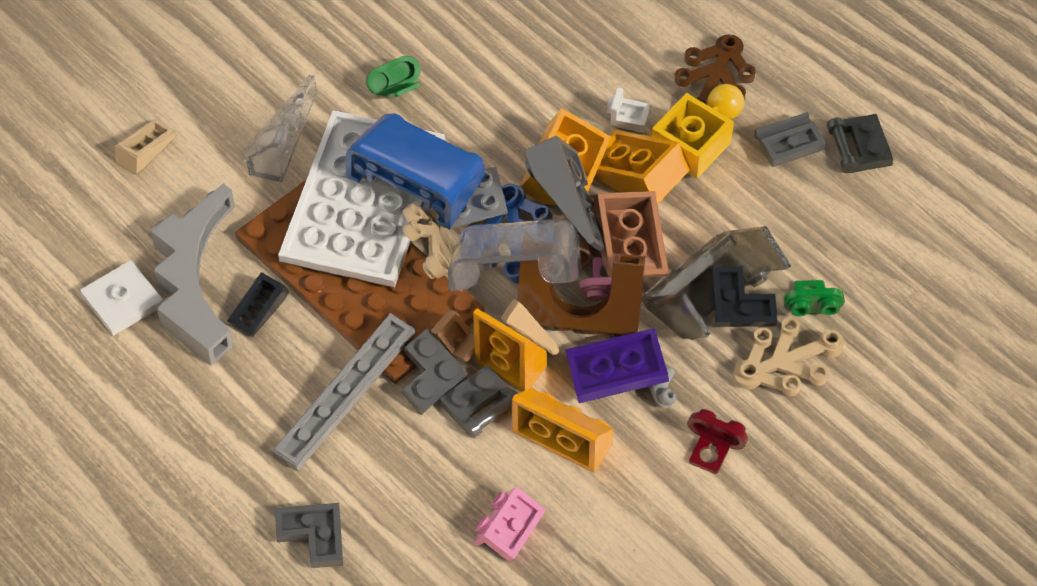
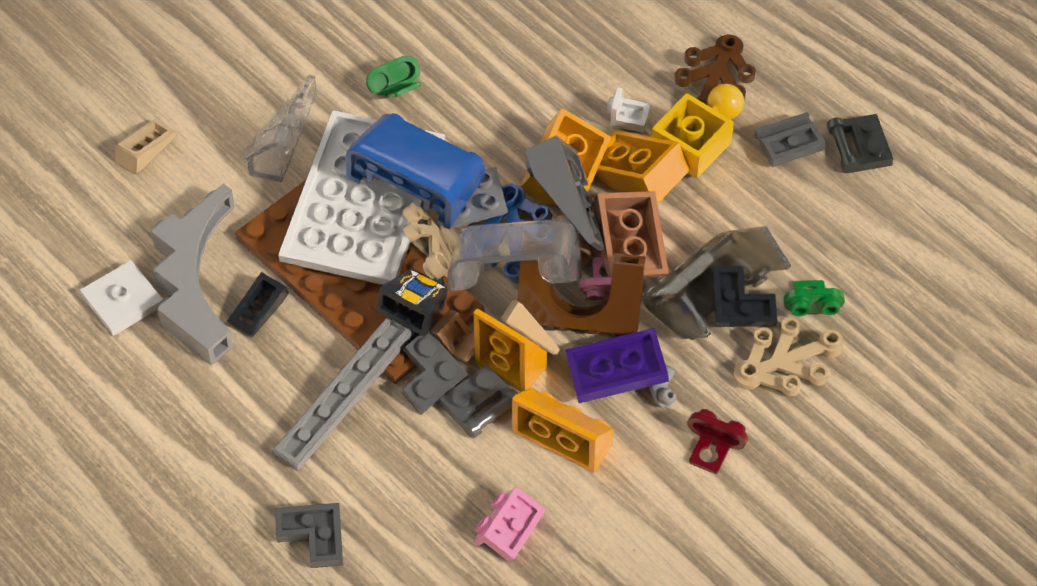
(413, 300): none -> black torso

